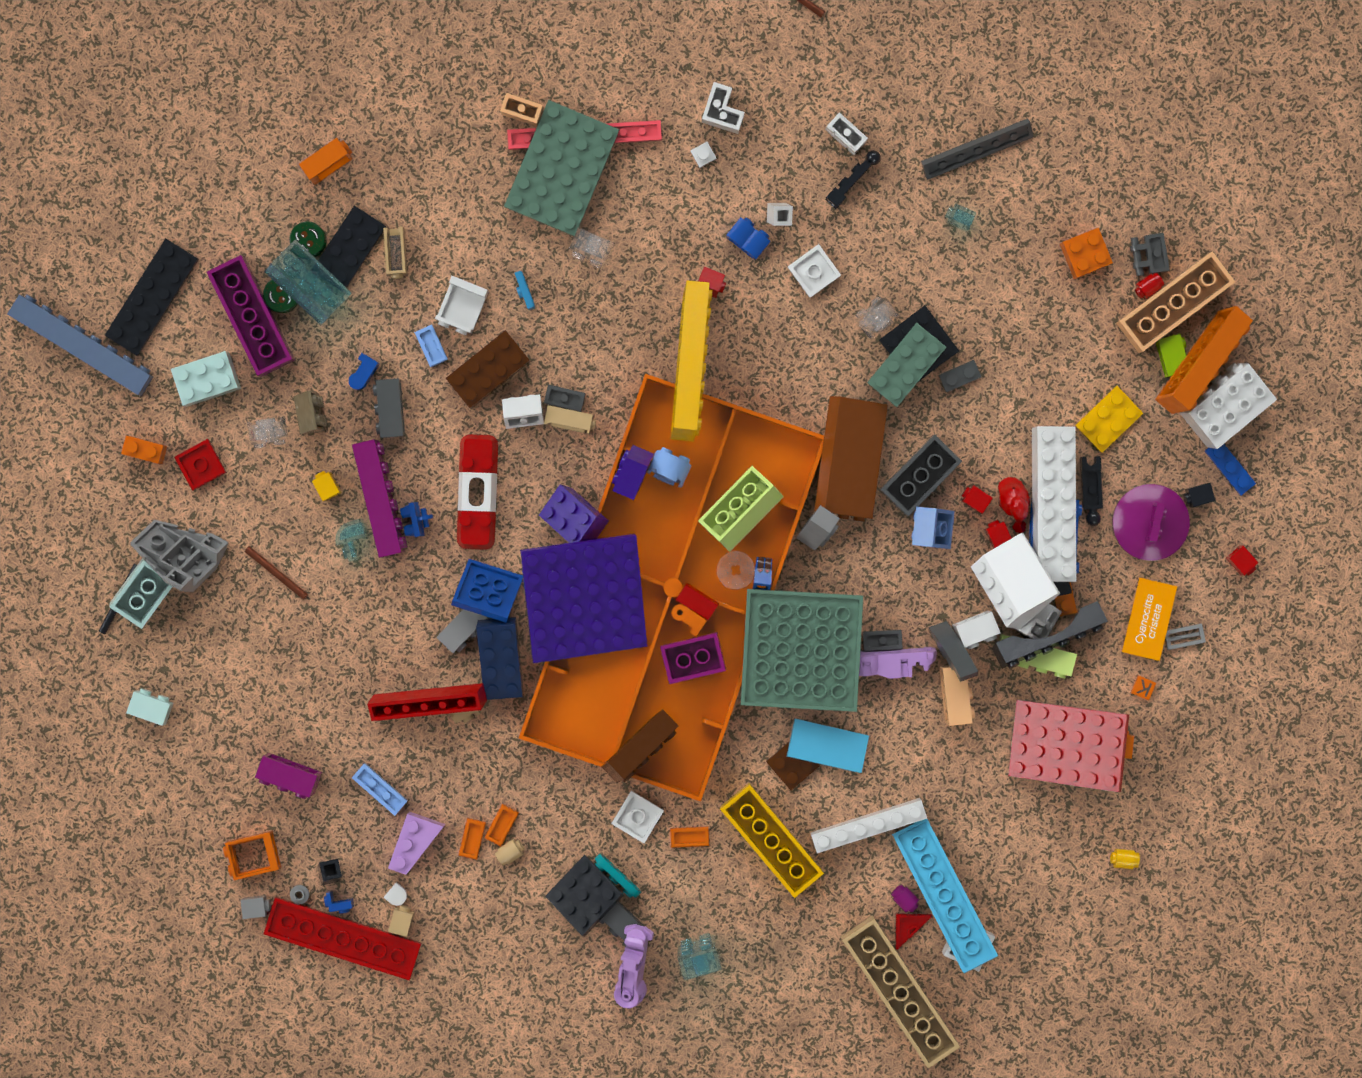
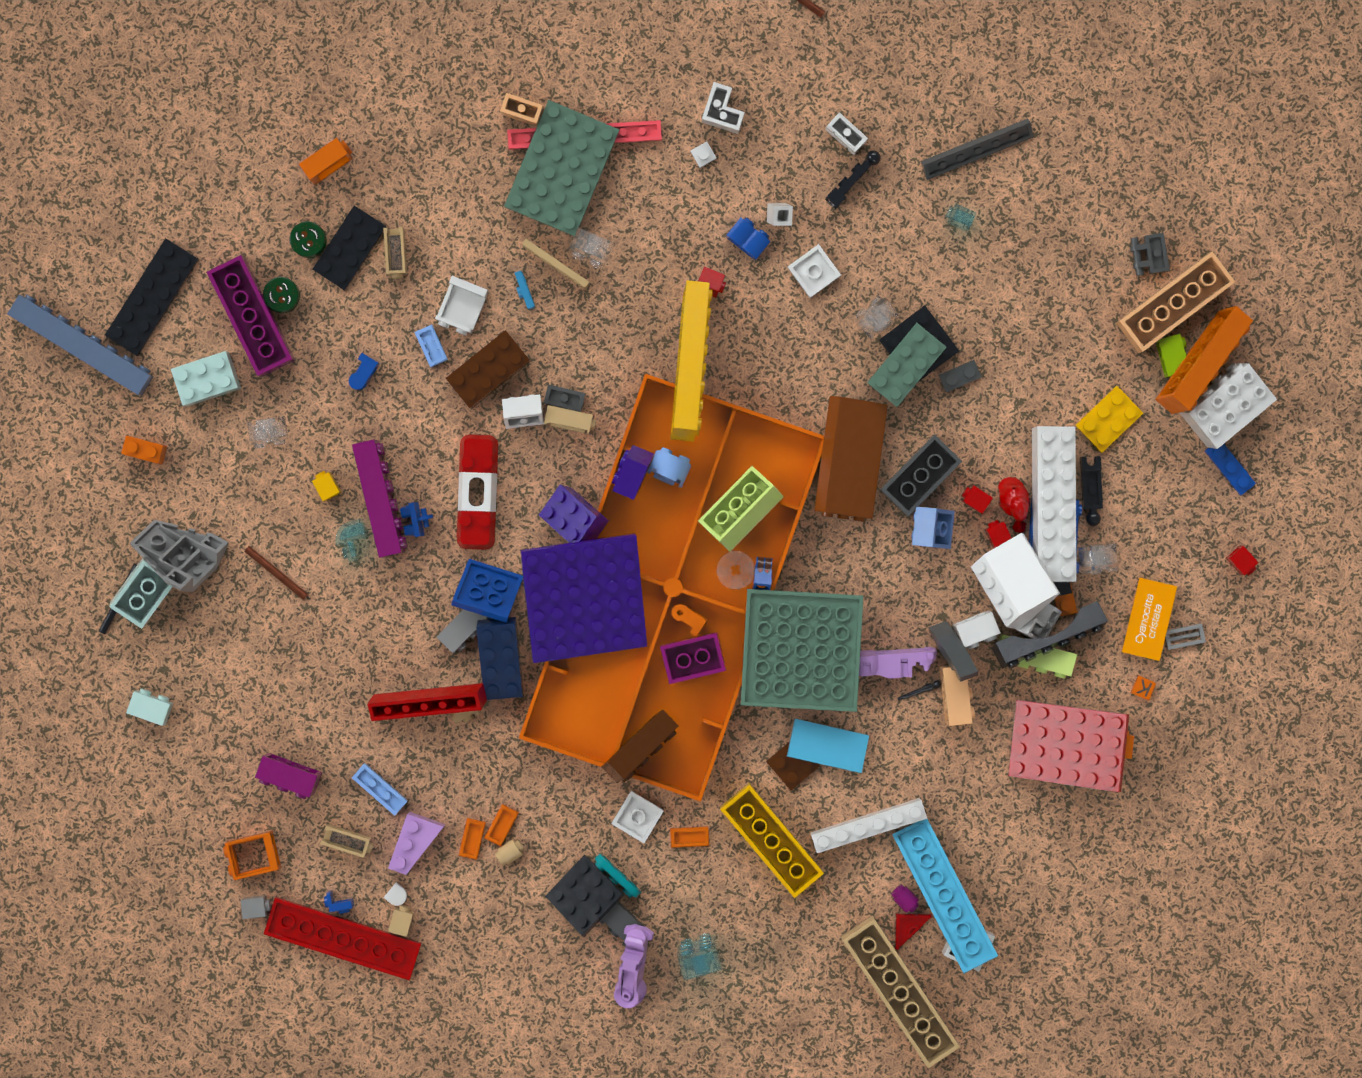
(200, 464): red plate -> none
(303, 890): light grey plate -> none
(307, 282): clear light blue brick -> none
(309, 412): dark tan slope -> none
(329, 872): black brick -> none
(347, 841): none -> tan window
(389, 408): dark grey brick -> none
(555, 264): none -> tan tile
(697, 601): red tile -> none
(818, 528): light grey brick -> none
(882, 640): dark grey plate -> none
(928, 687): none -> black piece
(1086, 253): orange brick -> none
(1098, 558): none -> clear brick
(1125, 859): yellow brick -> none
(1149, 286): red brick -> none
(1150, 522): magenta bracket -> none
(1199, 495): black brick -> none

